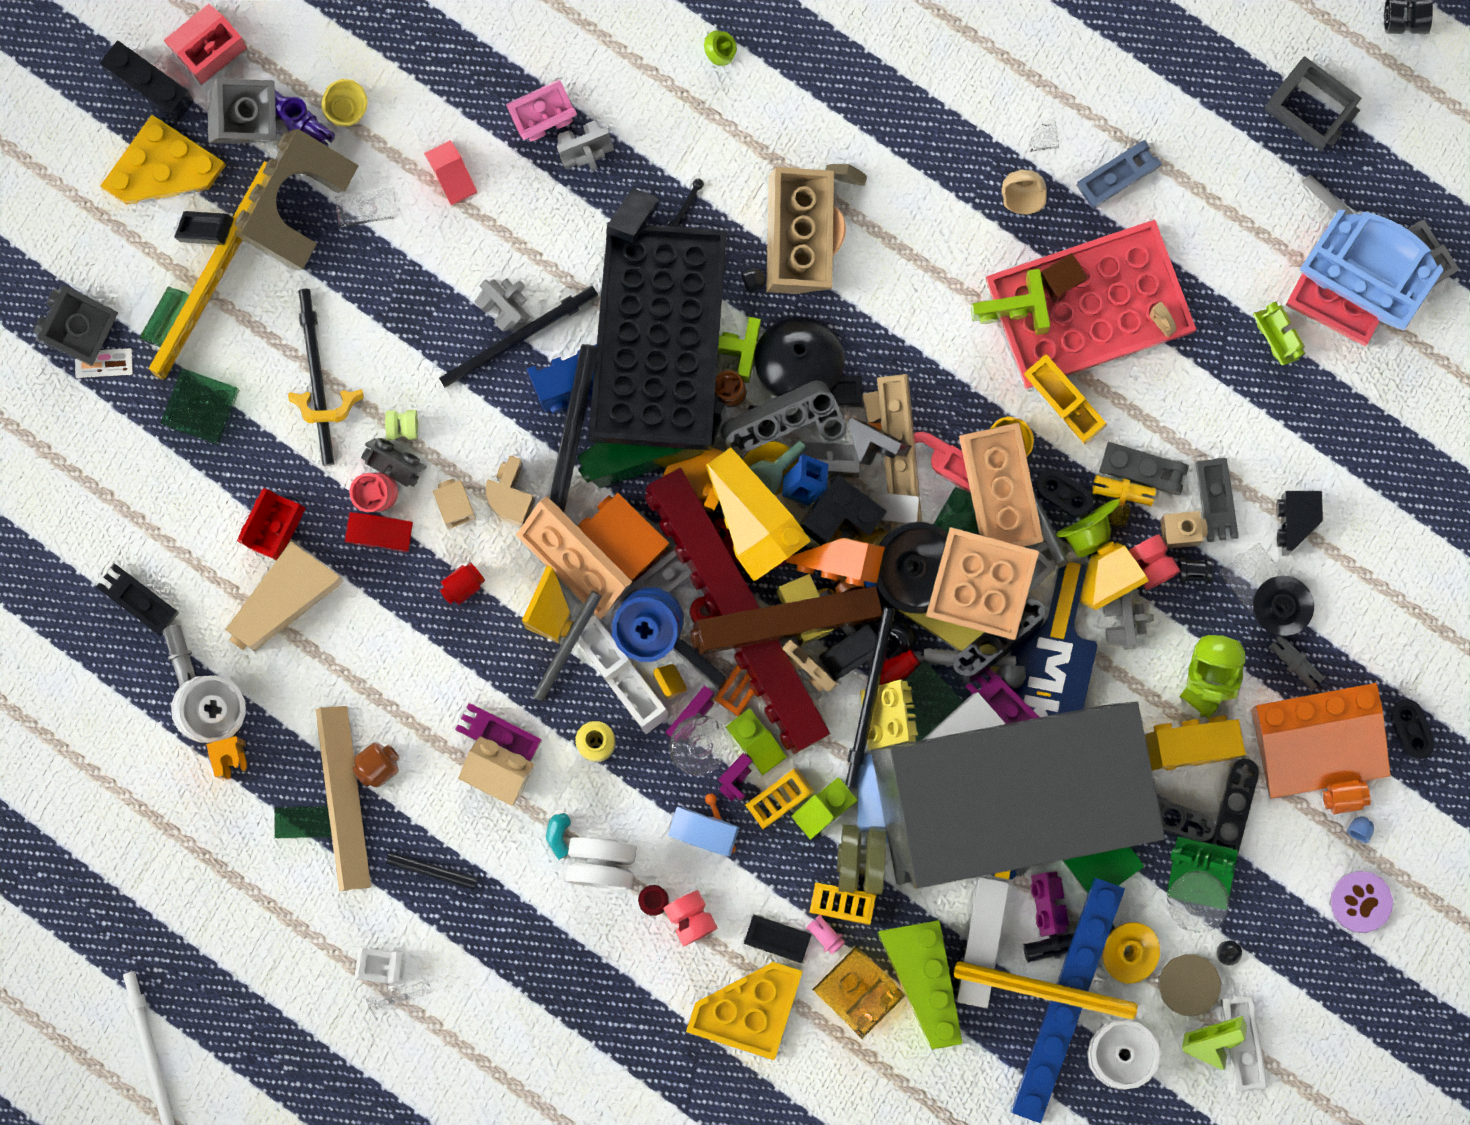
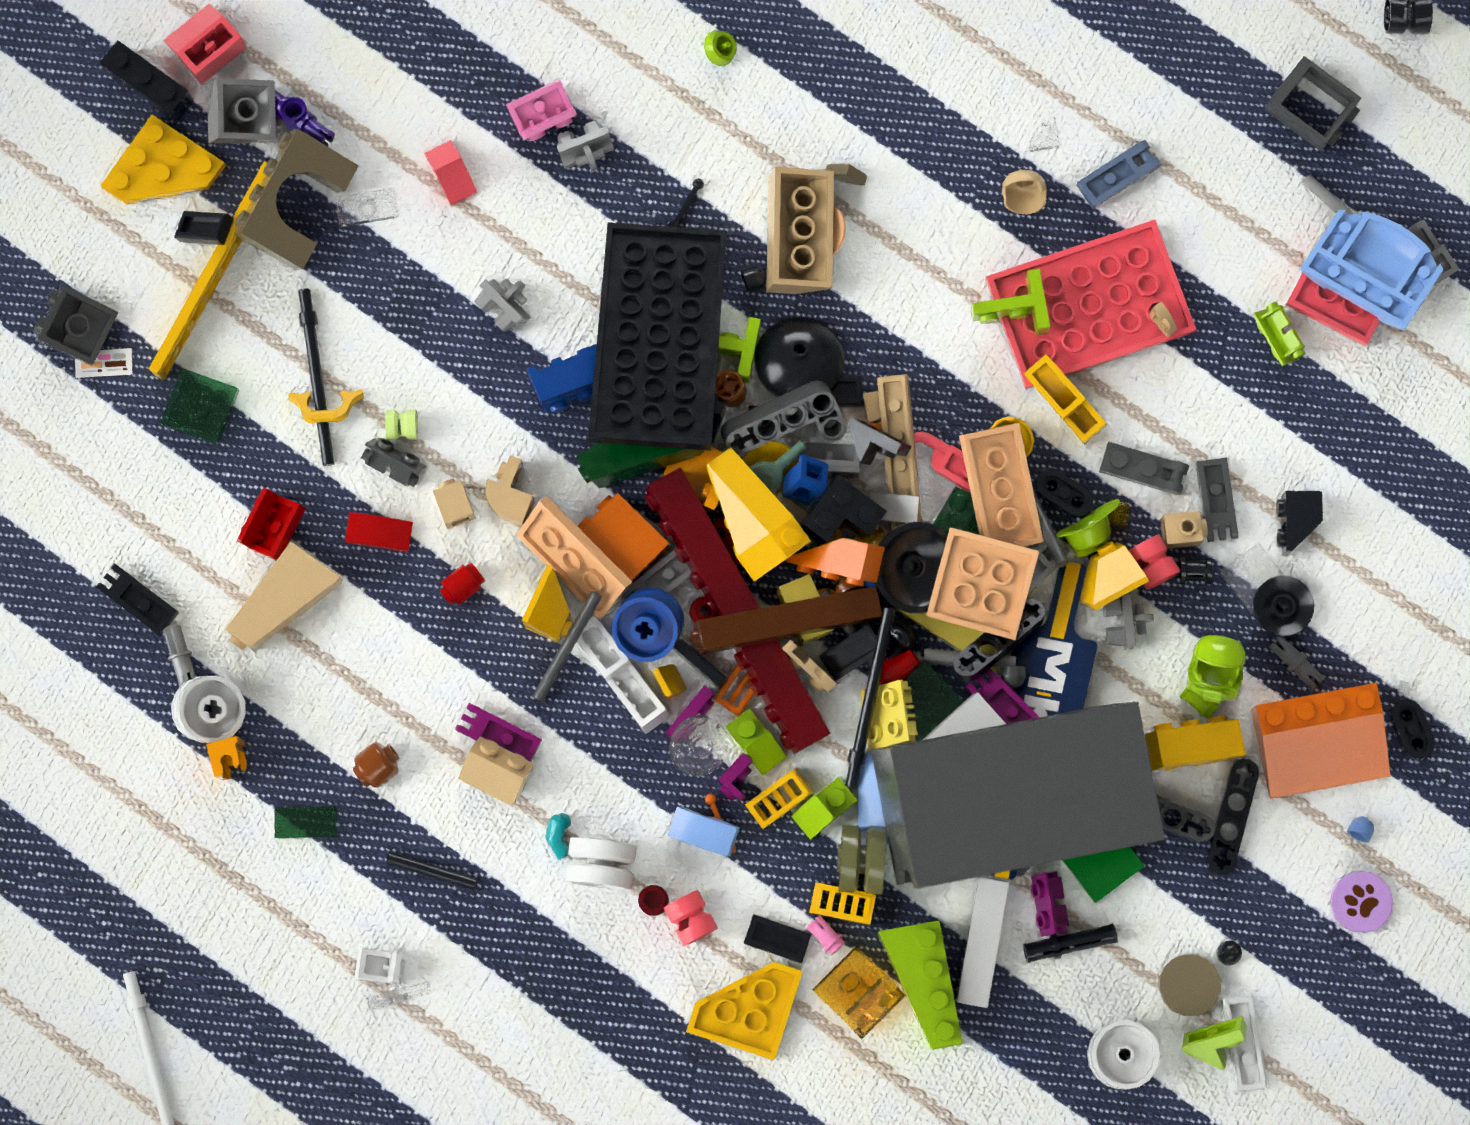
(164, 316): clear green tile -> none
(343, 798): tan tile -> none
(344, 103): light yellow hair -> none
(373, 492): coral wheel -> none
(569, 306): black bar -> none
(573, 425): black axle -> none
(595, 730): light yellow head -> none
(632, 215): black tile -> none
(1045, 990): yellow axle -> none
(1062, 277): reddish brown panel -> none
(1062, 1018): blue plate -> none
(1123, 490): yellow pin -> none
(1141, 958): yellow dish -> none
(1198, 902): clear tile -> none
(1205, 857): green hinge -> none
(1346, 796): orange brick -> none

